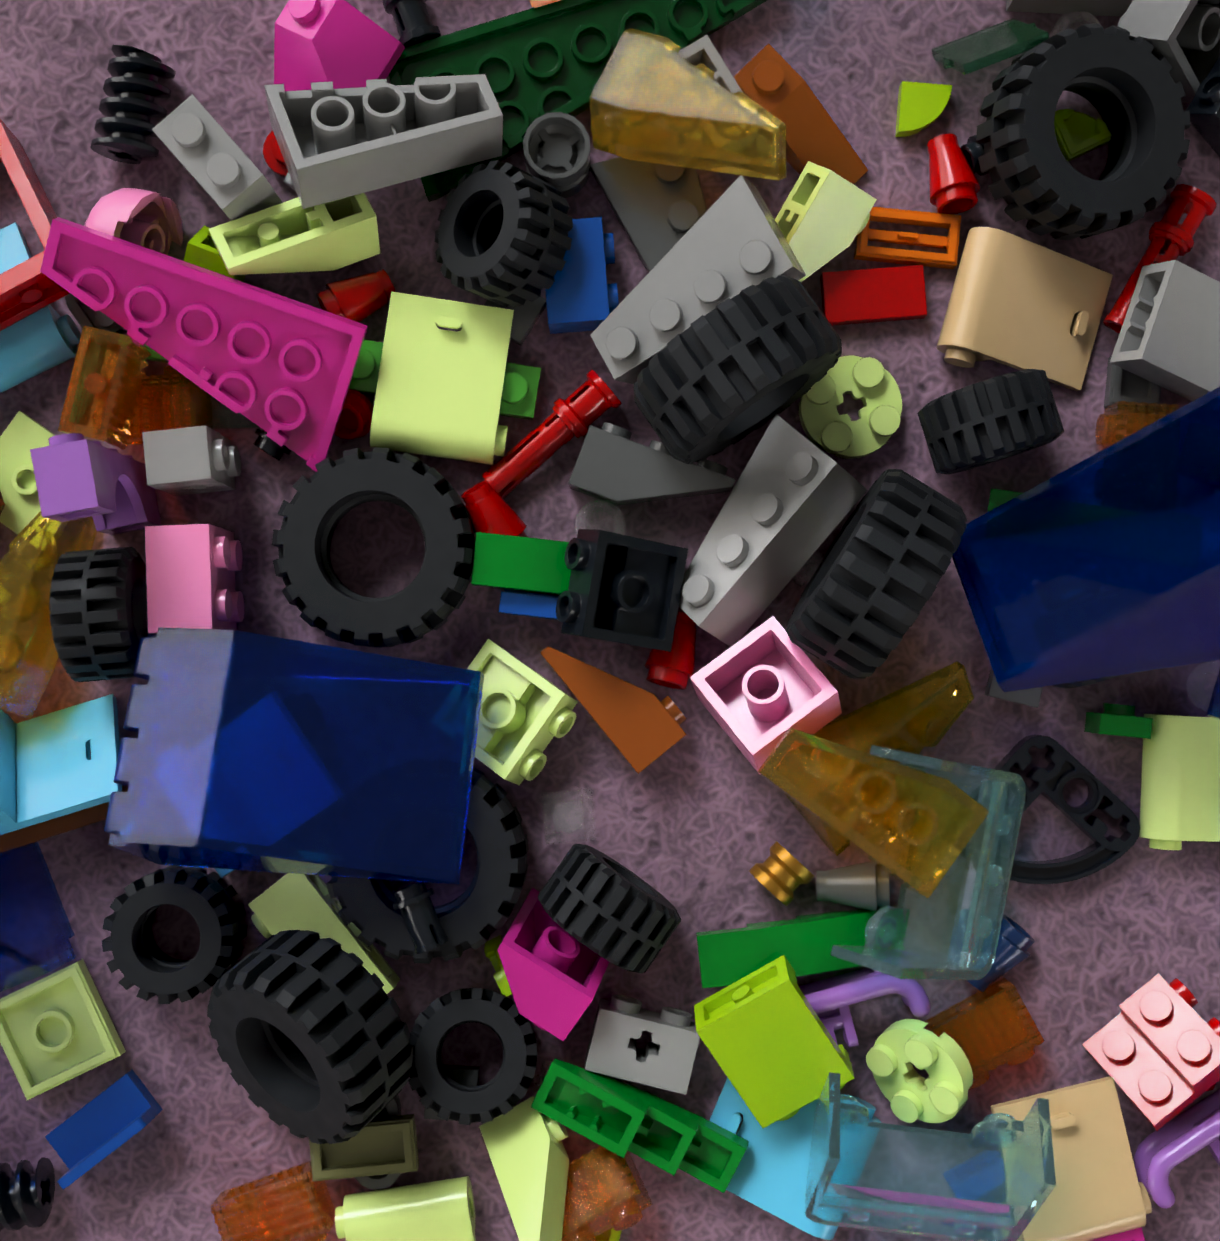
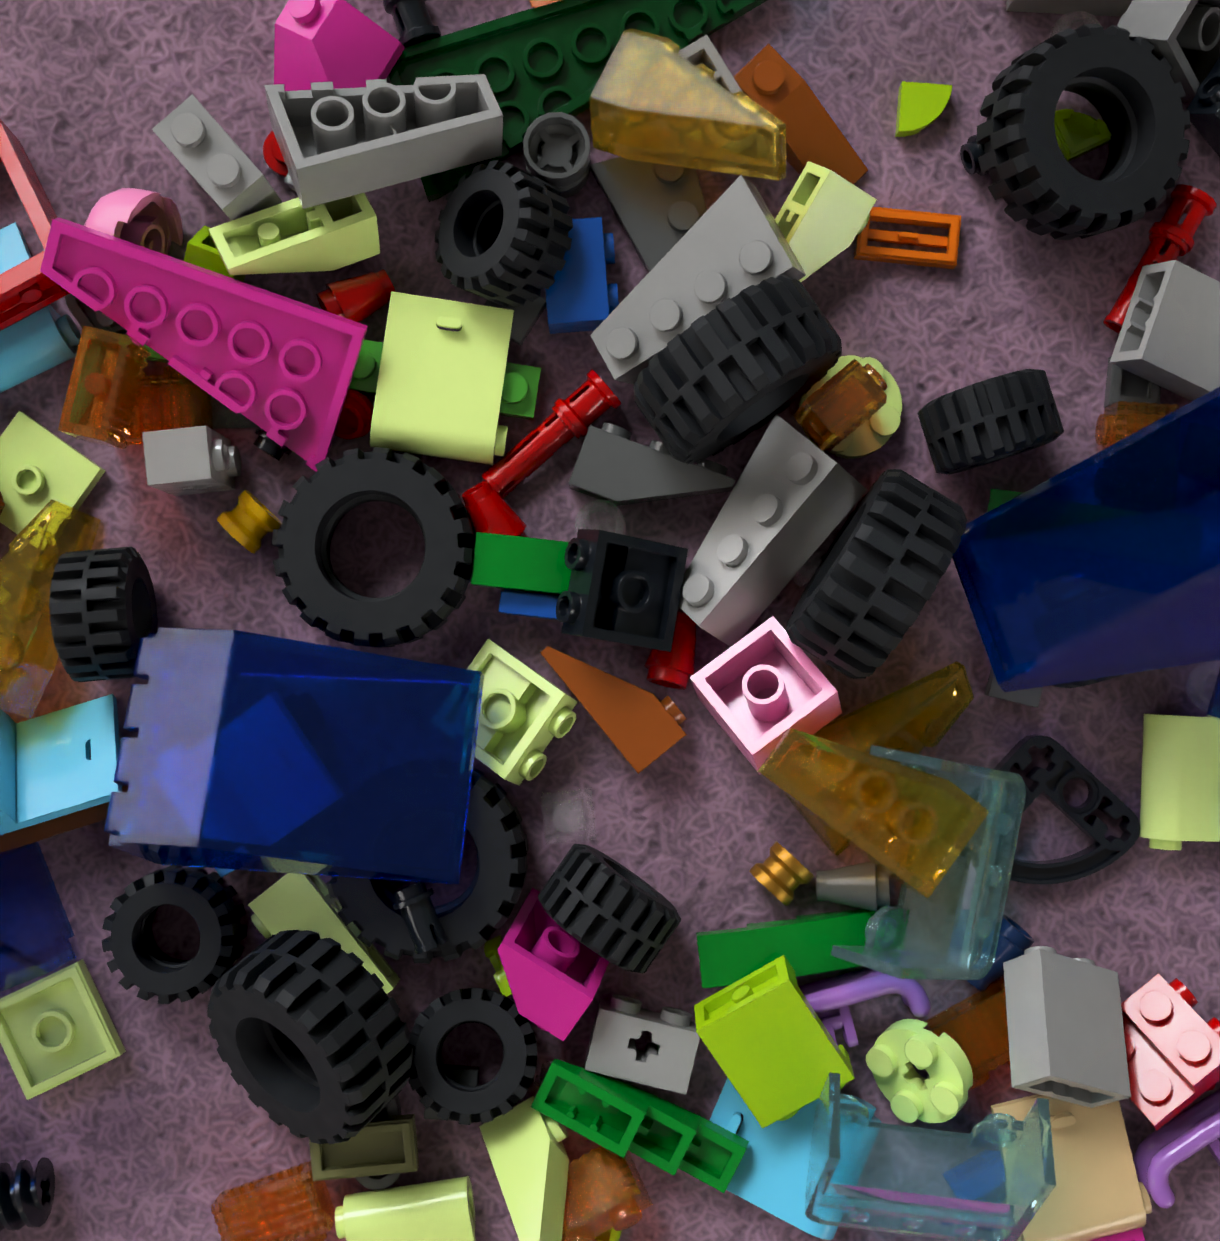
(87, 480): medium lavender arch -> none
(103, 1126): blue panel -> none
(131, 105): black piece -> none
(192, 577): bright pink brick -> none
(249, 521): none -> yellow wheel
(842, 404): none -> clear orange brick
(874, 295): red tile -> none
(950, 176): red cone -> none
(989, 46): clear green piece -> none
(1023, 308): tan door -> none
(1065, 1028): none -> light grey brick
(1118, 721): green plate -> none

